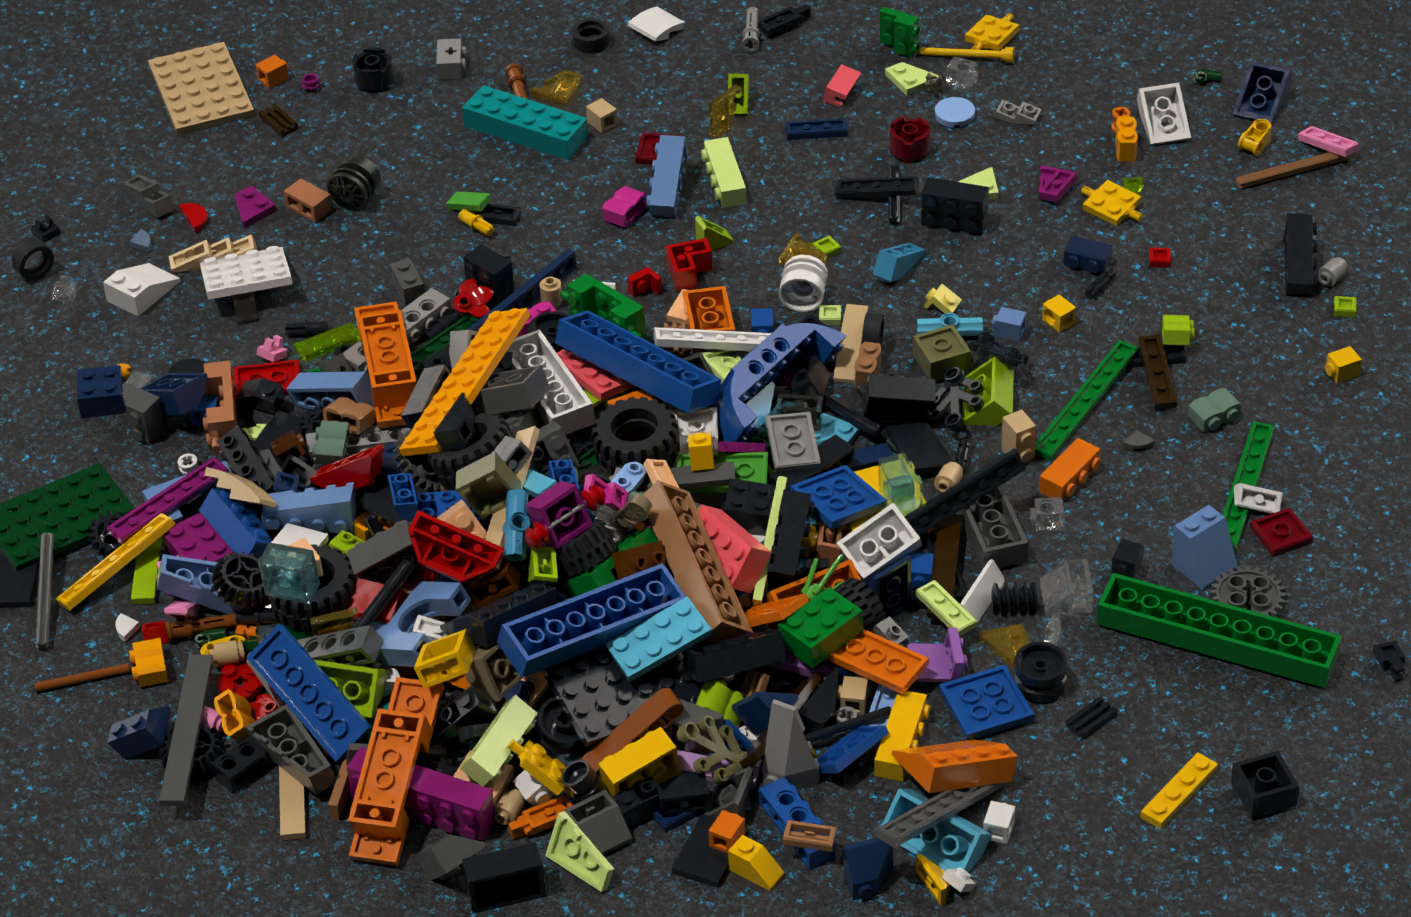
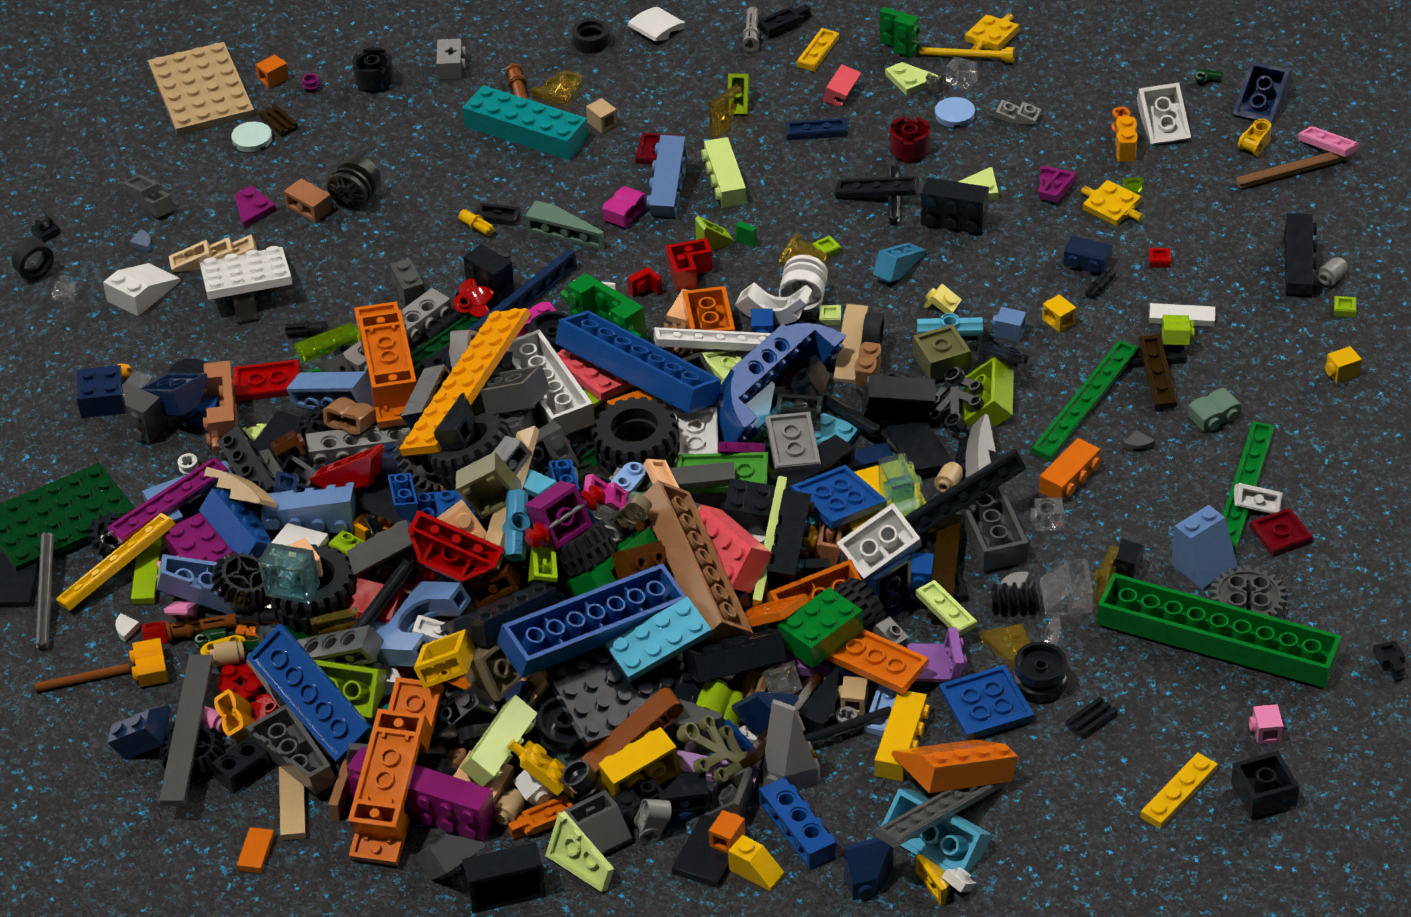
(195, 215): red tile -> none
(251, 136): none -> light aqua tile
(255, 850): none -> orange tile
(261, 395): black slope -> none
(272, 349): bright pink tile -> none
(331, 442): sand green brick -> none
(457, 755): none -> medium nougat tile
(468, 200): bright green tile -> none
(550, 291): tan brick -> none
(559, 224): none -> sand green slope
(652, 819): none -> light grey piece
(701, 450): yellow slope -> none
(746, 234): none -> green tile
(783, 679): none -> clear brick
(784, 308): none -> white arch
(809, 838): medium nougat tile -> none
(815, 589): bright green plant -> none
(817, 49): none -> yellow tile
(850, 748): blue tile -> none
(979, 446): none -> light grey slope
(979, 595): white slope -> none
(999, 821): white brick -> none
(1017, 577): none -> light grey tile
(1019, 433): tan brick -> none
(1104, 574): none -> clear yellow wing
(1199, 314): none -> white tile
(1266, 724): none -> bright pink brick

